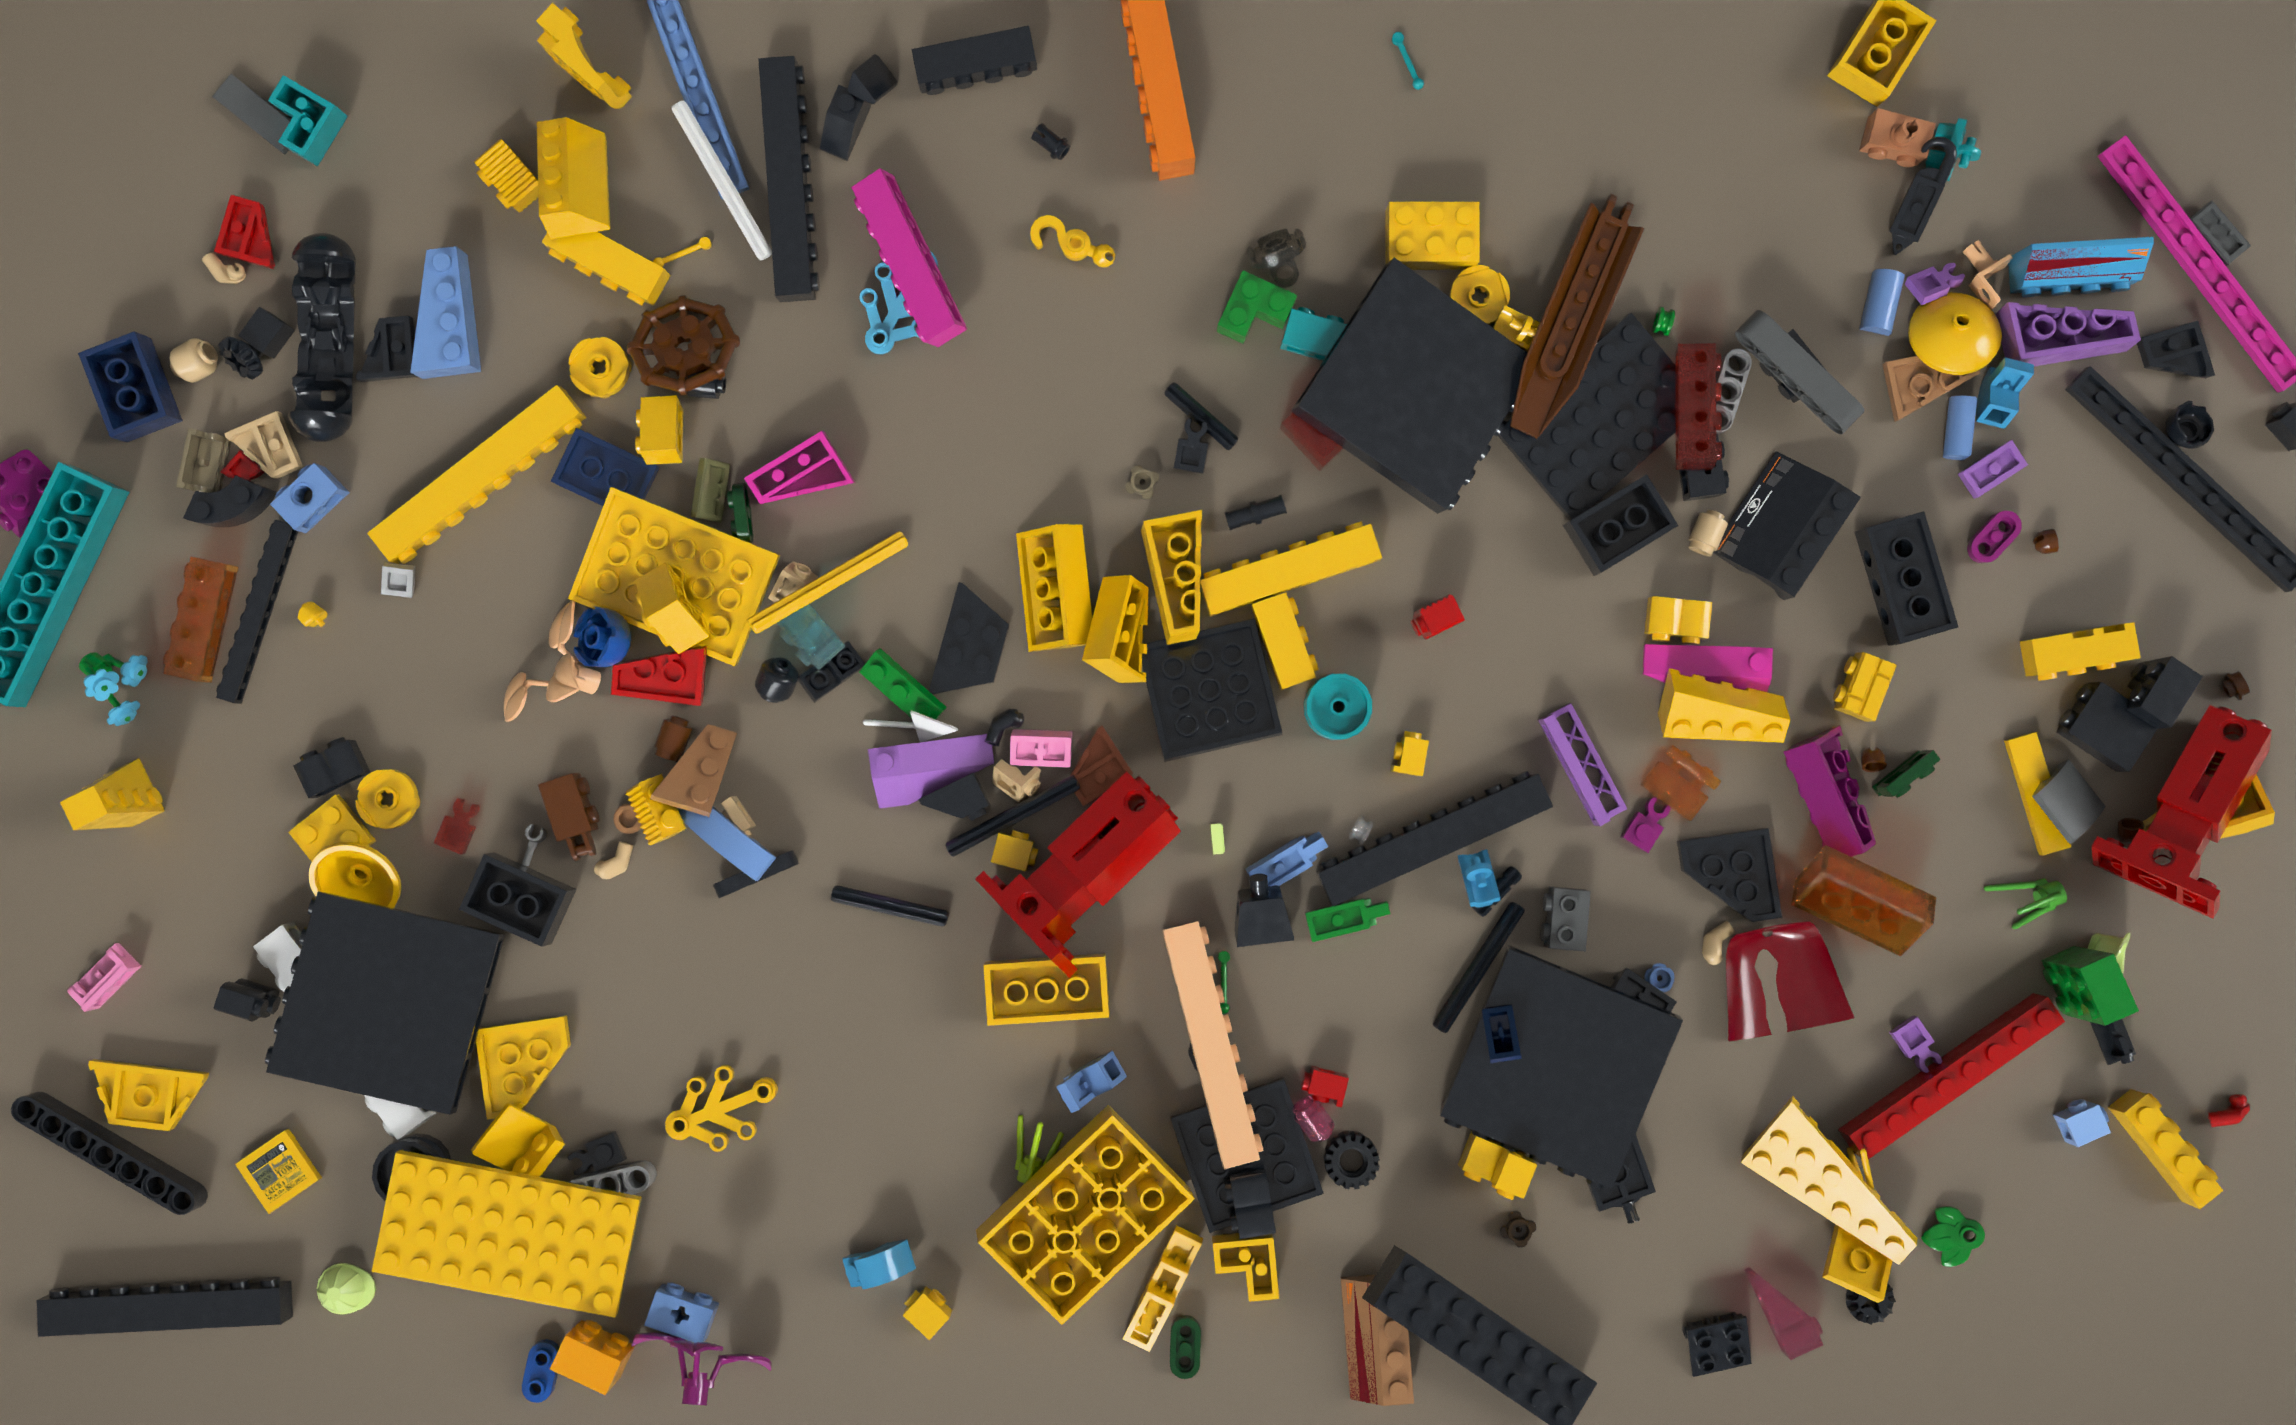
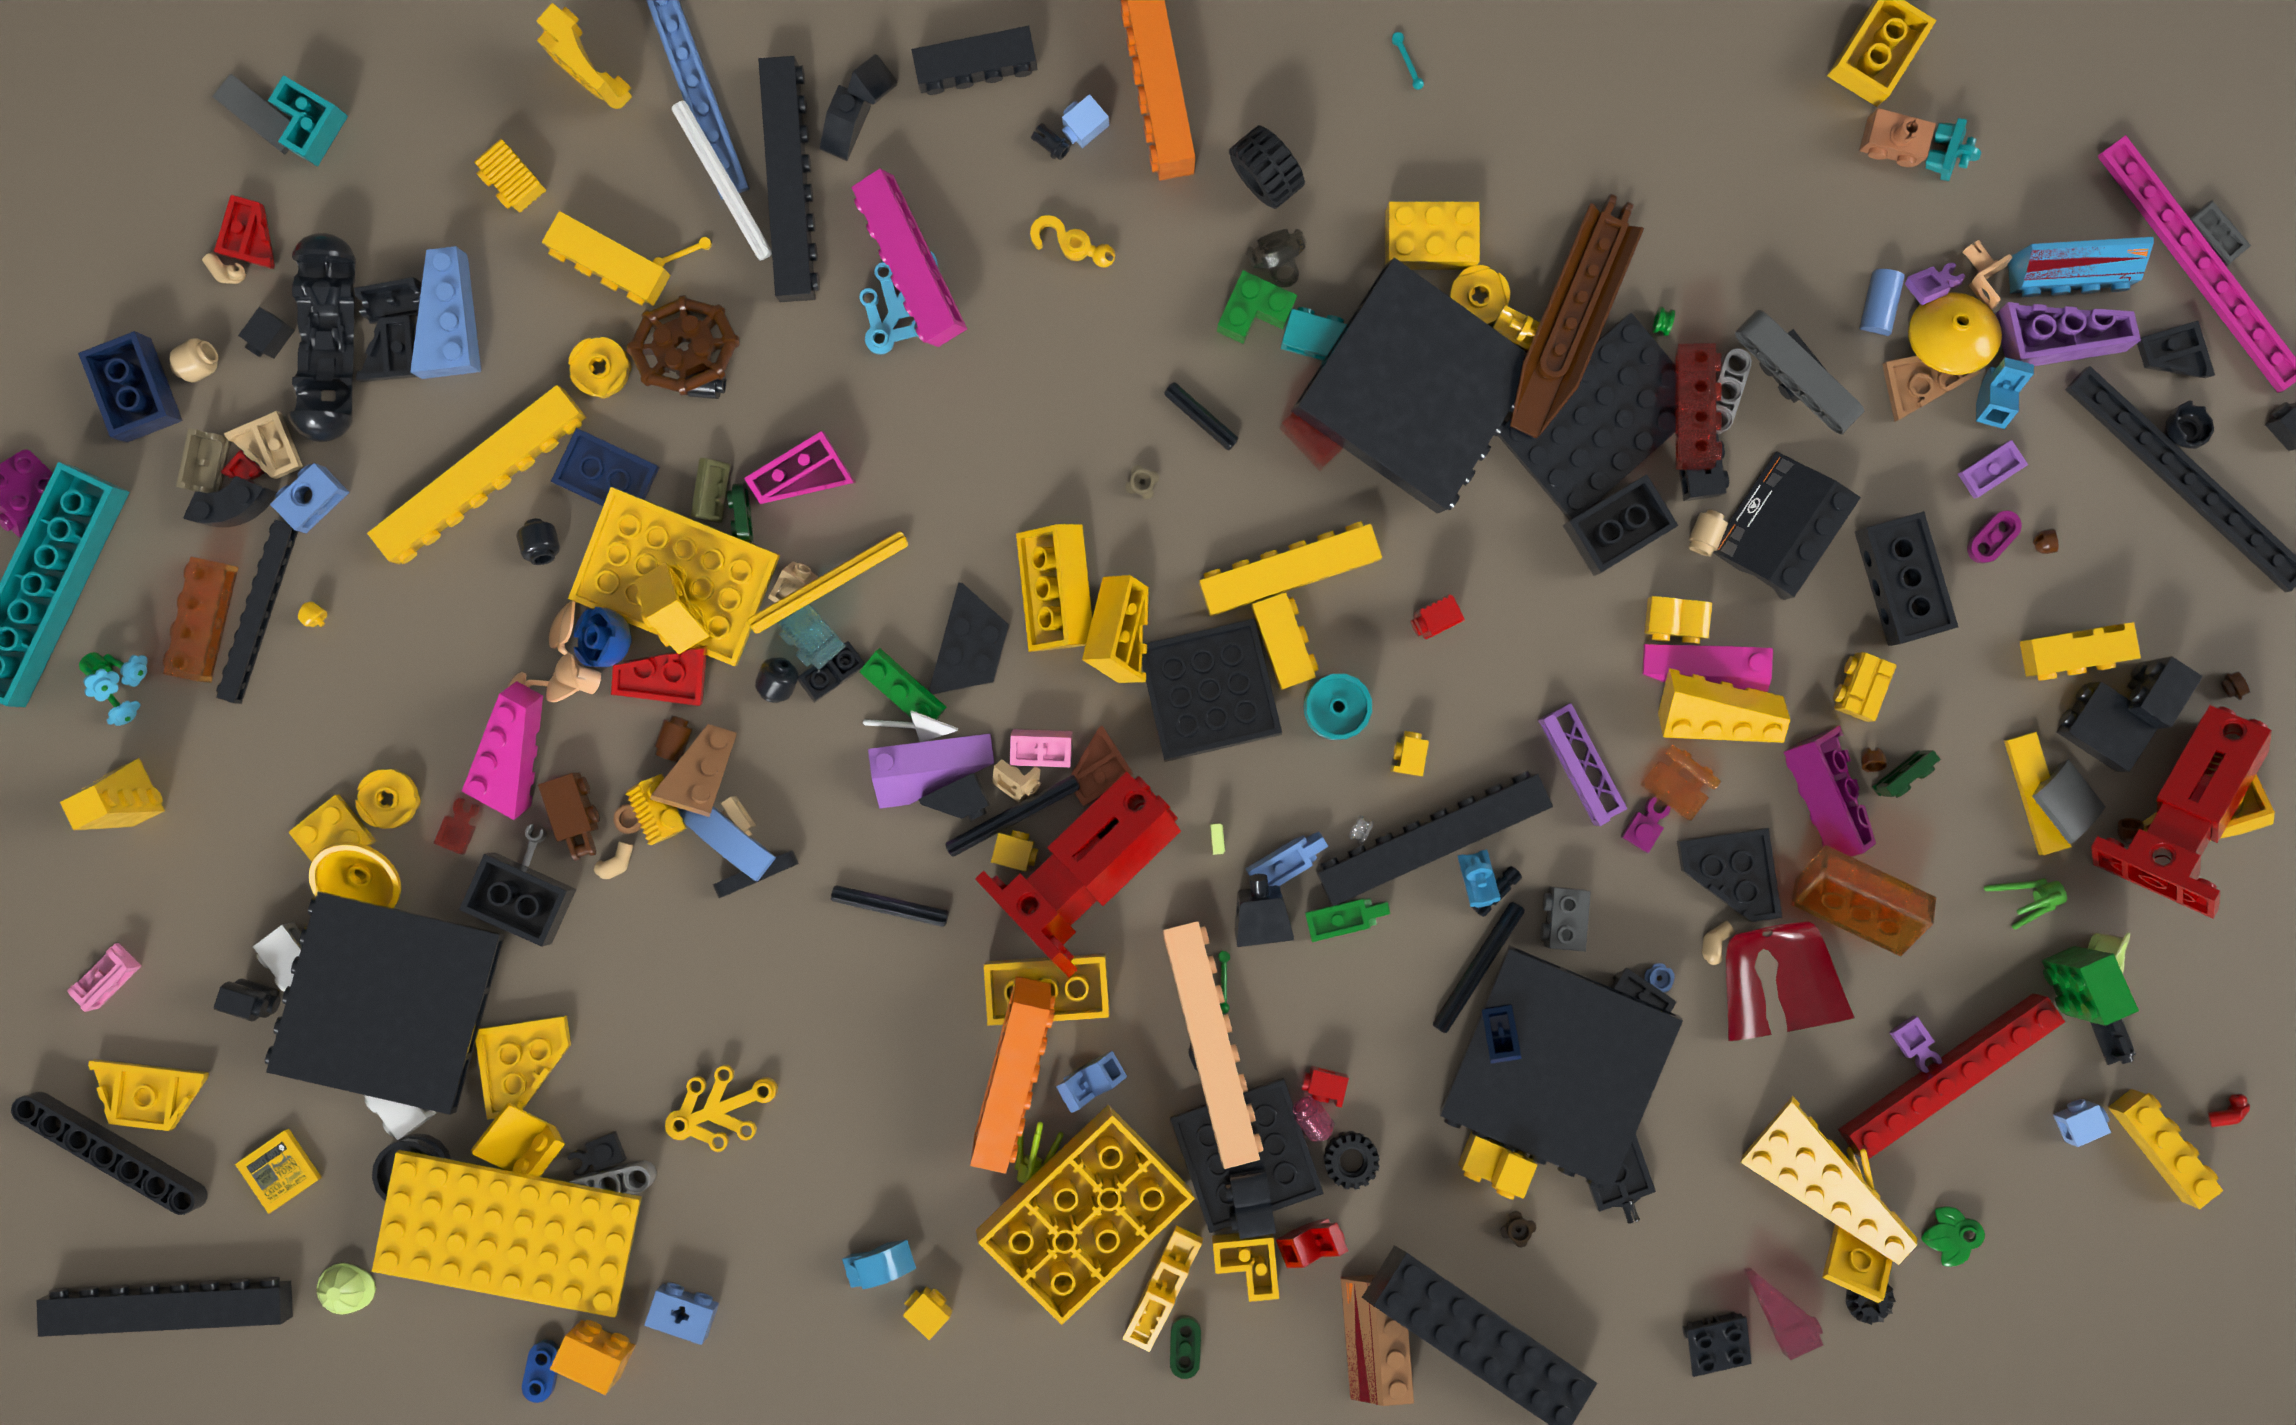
(240, 357): black gear -> none
(331, 768): black brick -> none
(390, 299): none -> black hinge
(398, 579): light grey plate -> none
(505, 757): none -> dark pink wedge
(538, 541): none -> black head
(572, 178): yellow slope -> none
(660, 430): yellow brick -> none
(695, 1383): magenta plant -> none
(1000, 723): black arm -> none
(1013, 1074): none -> orange brick
(1084, 121): none -> light blue brick
(1175, 570): yellow wedge -> none
(1191, 452): black plate -> none
(1255, 512): black pin -> none
(1267, 166): none -> black tyre
(1311, 1242): none -> red brick
(1922, 197): black plate -> none
(1959, 427): medium blue brick -> none

